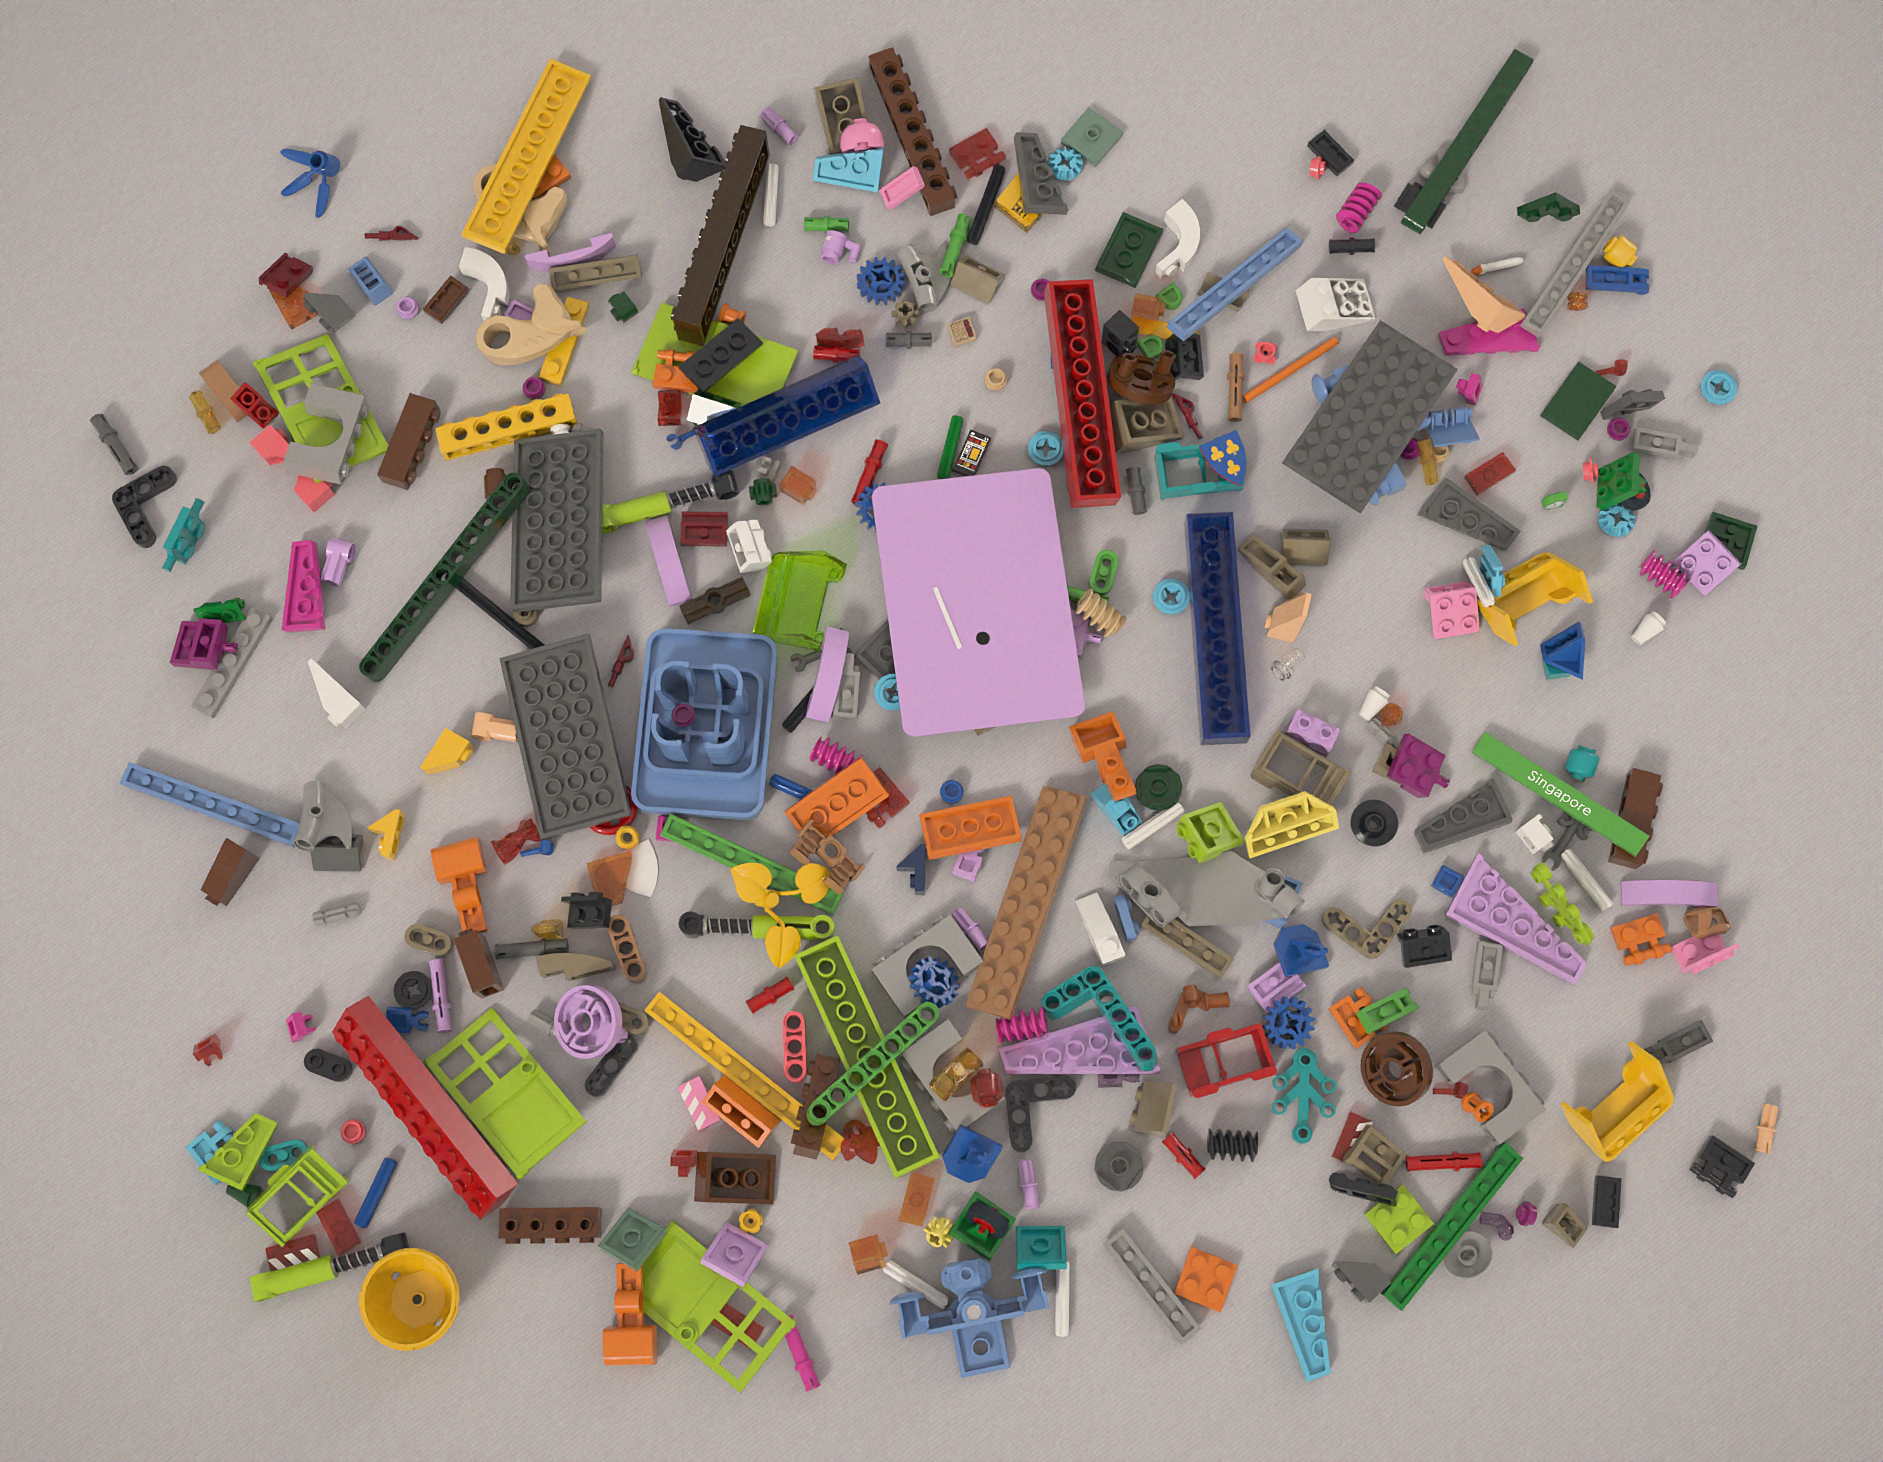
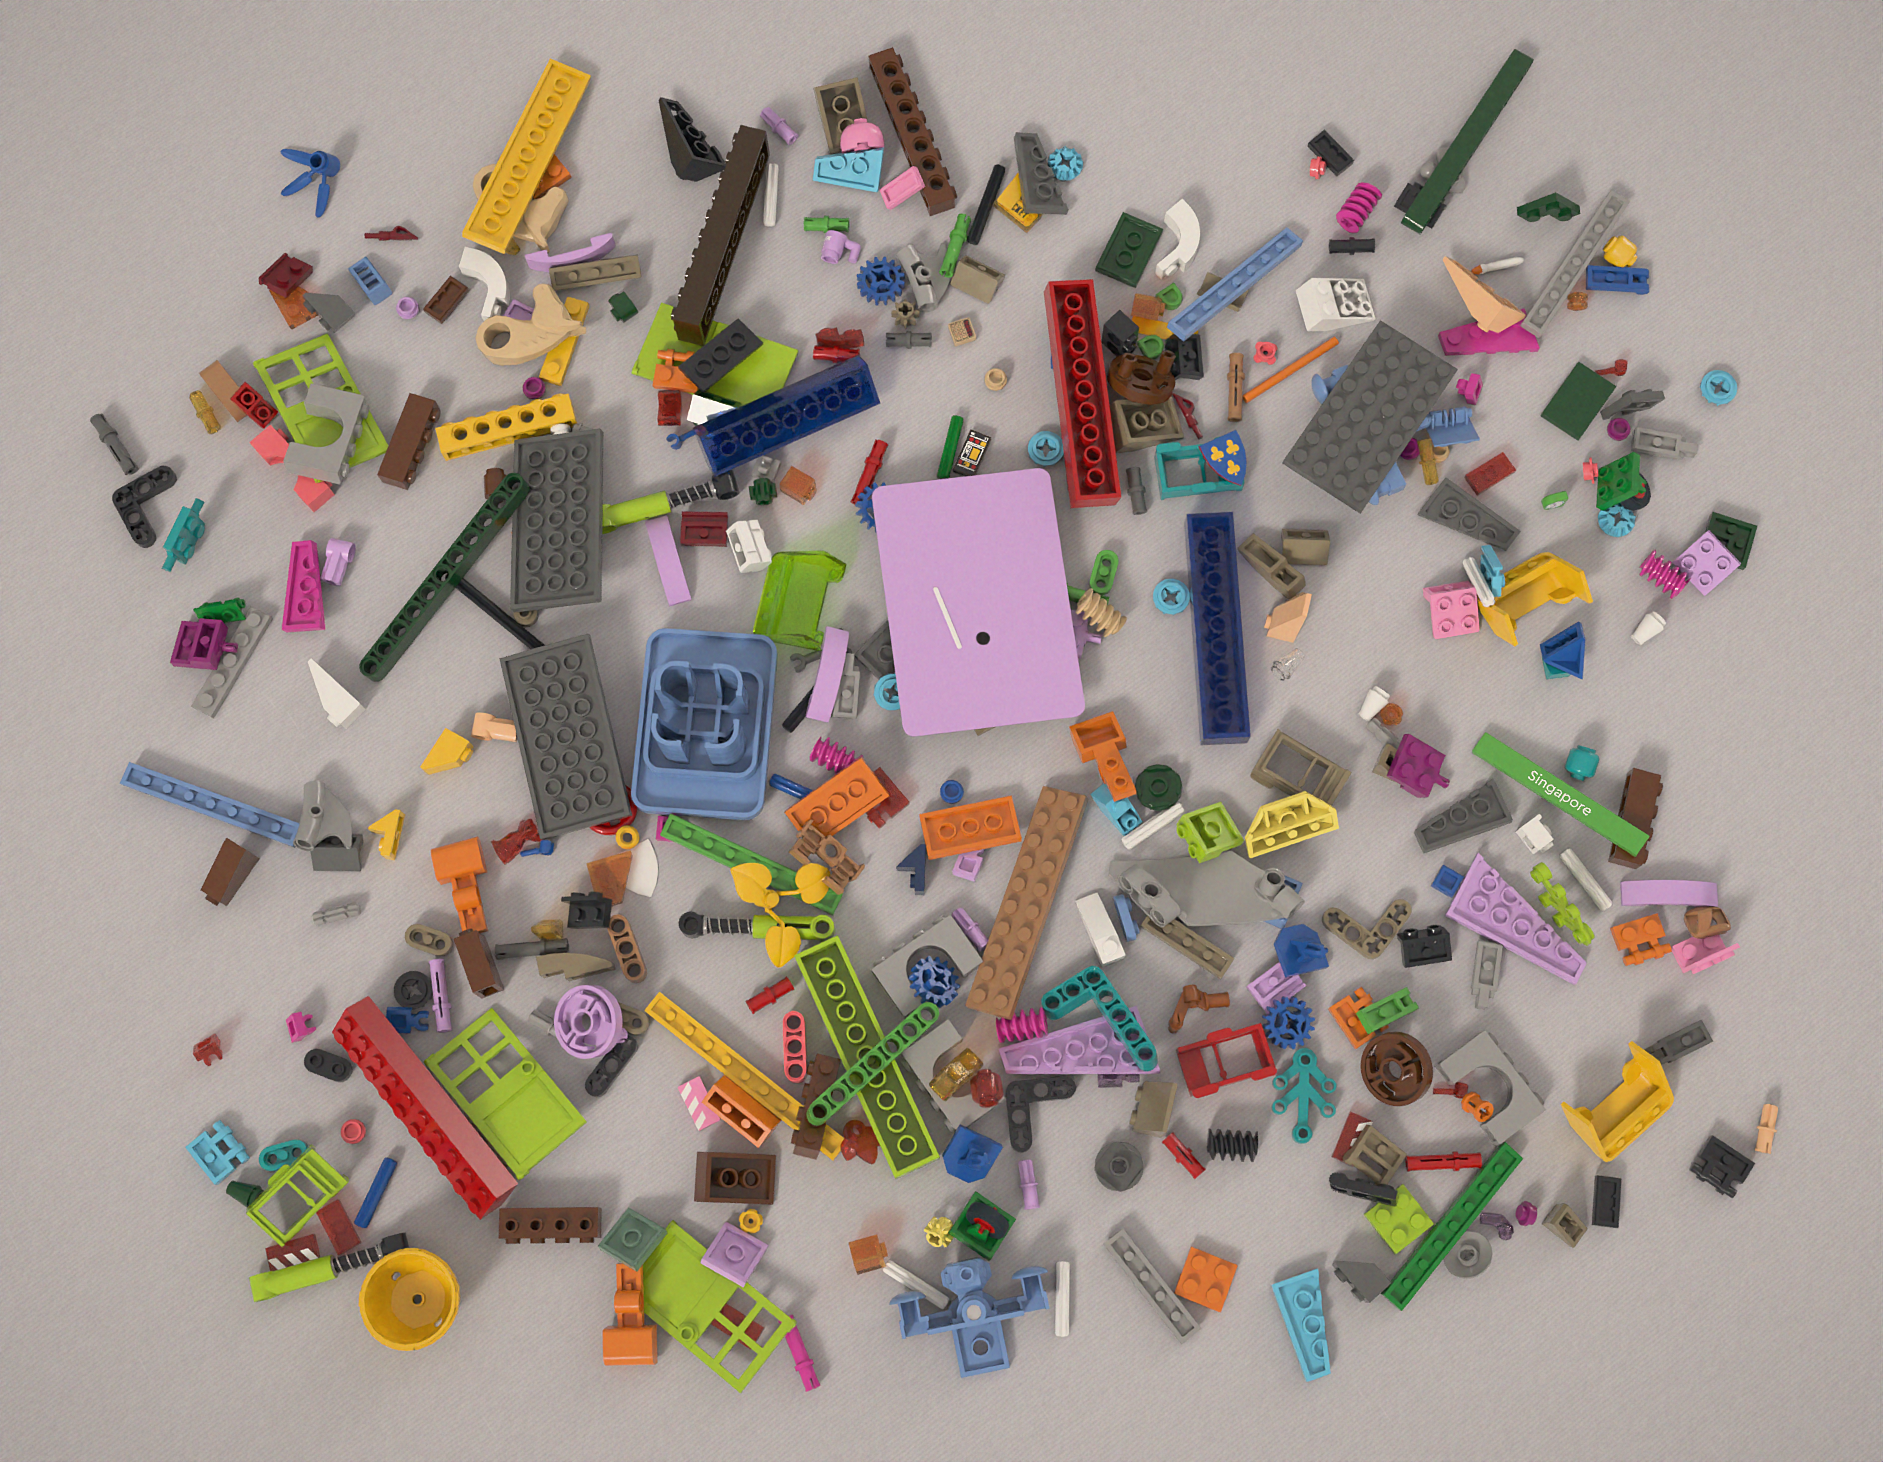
(241, 1154): lime wing -> none
(619, 664): dark red hand -> none
(683, 715): magenta plate -> none
(684, 1160): clear red tile -> none
(700, 606): dark brown piece -> none
(729, 314): orange bush -> none
(916, 1199): clear orange plate -> none
(974, 148): clear red plate -> none
(1038, 287): magenta plate -> none
(1041, 1247): teal plate -> none
(1092, 137): sand green plate -> none
(1313, 732): lavender brick -> none
(1382, 815): black dish -> none
(1574, 827): dark grey bar -> none

